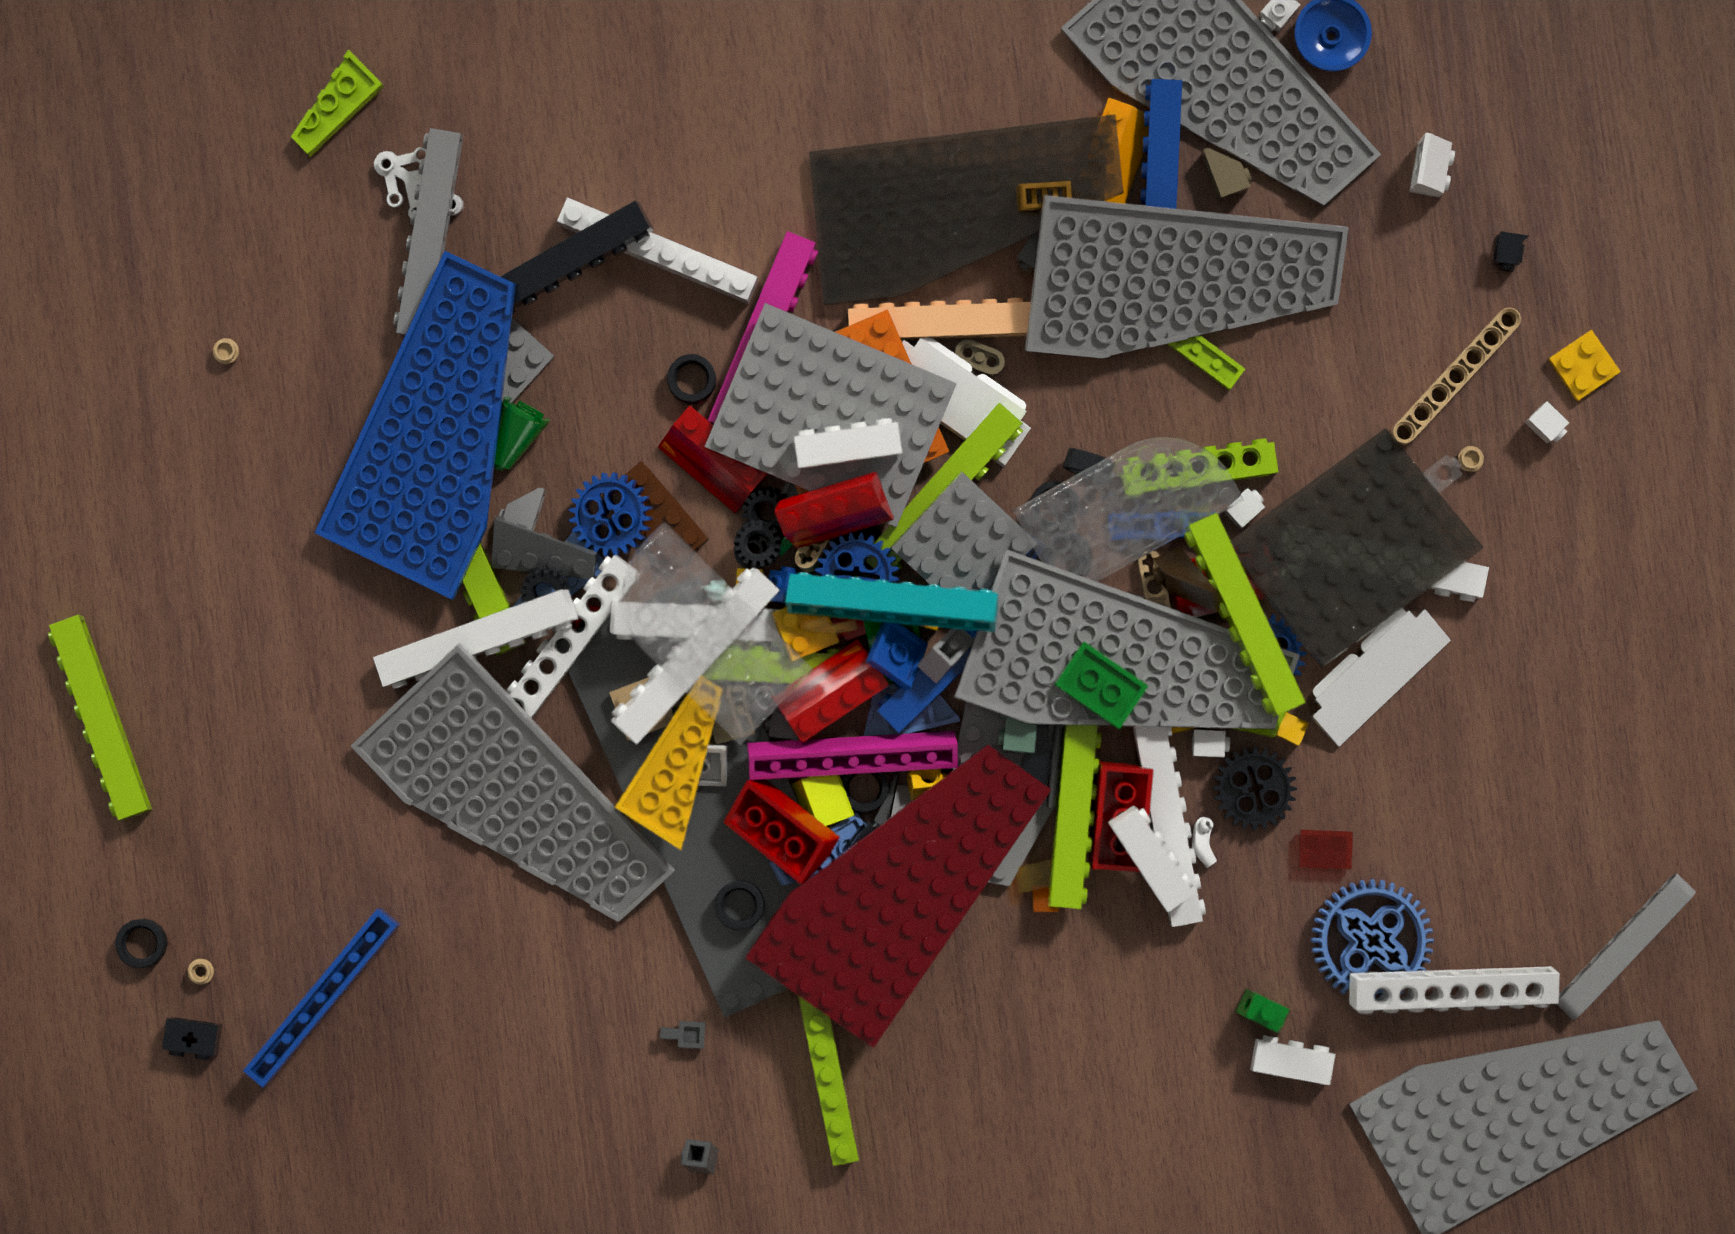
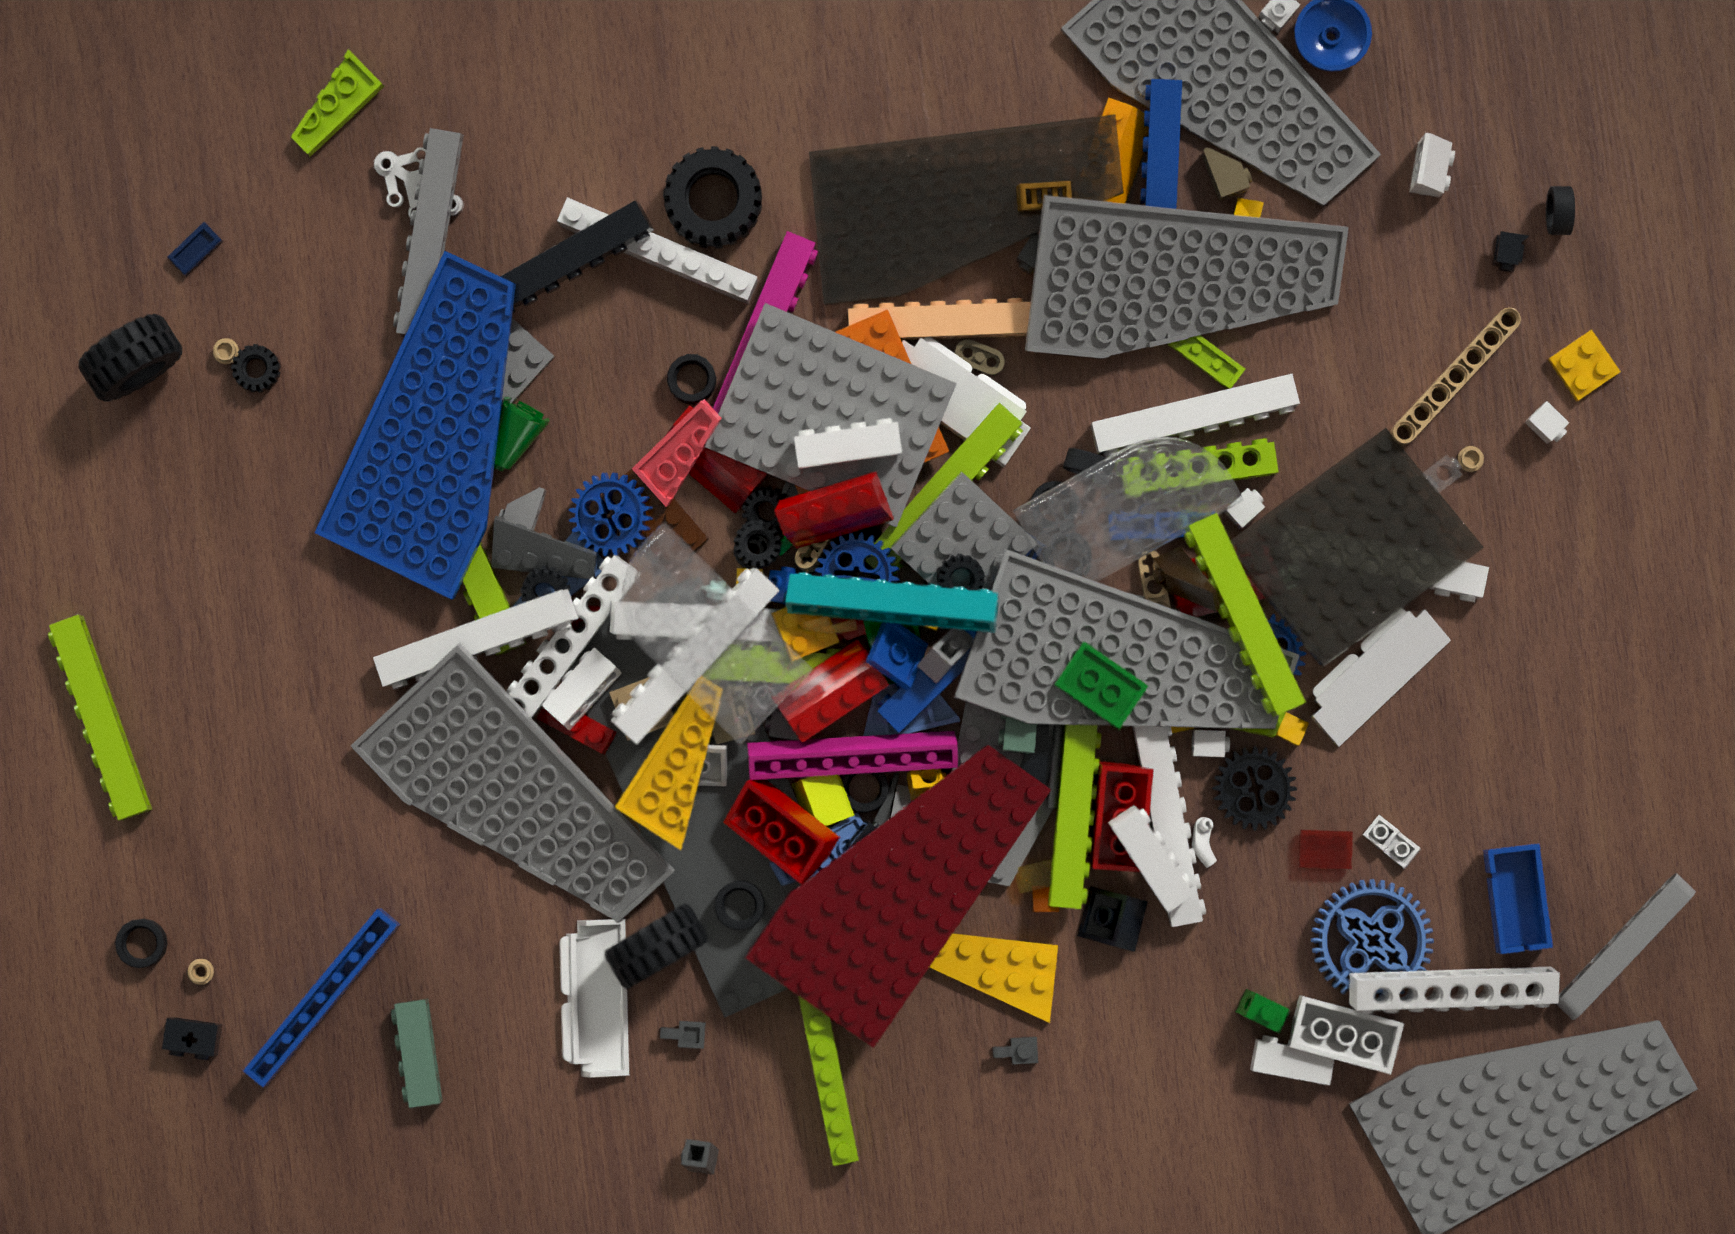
(130, 357): none -> black tyre
(195, 249): none -> dark blue tile
(242, 360): none -> black tyre
(418, 1053): none -> sand green brick
(581, 688): none -> white brick
(585, 731): none -> red plate
(596, 1008): none -> white slope
(656, 946): none -> black tyre
(674, 456): none -> coral wing
(706, 163): none -> black tyre
(961, 562): none -> black tyre
(1004, 969): none -> yellow wing
(1022, 1050): none -> dark grey plate
(1112, 918): none -> black slope
(1197, 414): none -> white brick
(1248, 207): none -> yellow slope
(1345, 1034): none -> white slope
(1391, 842): none -> white slope
(1517, 898): none -> blue piece
(1560, 210): none -> black tyre

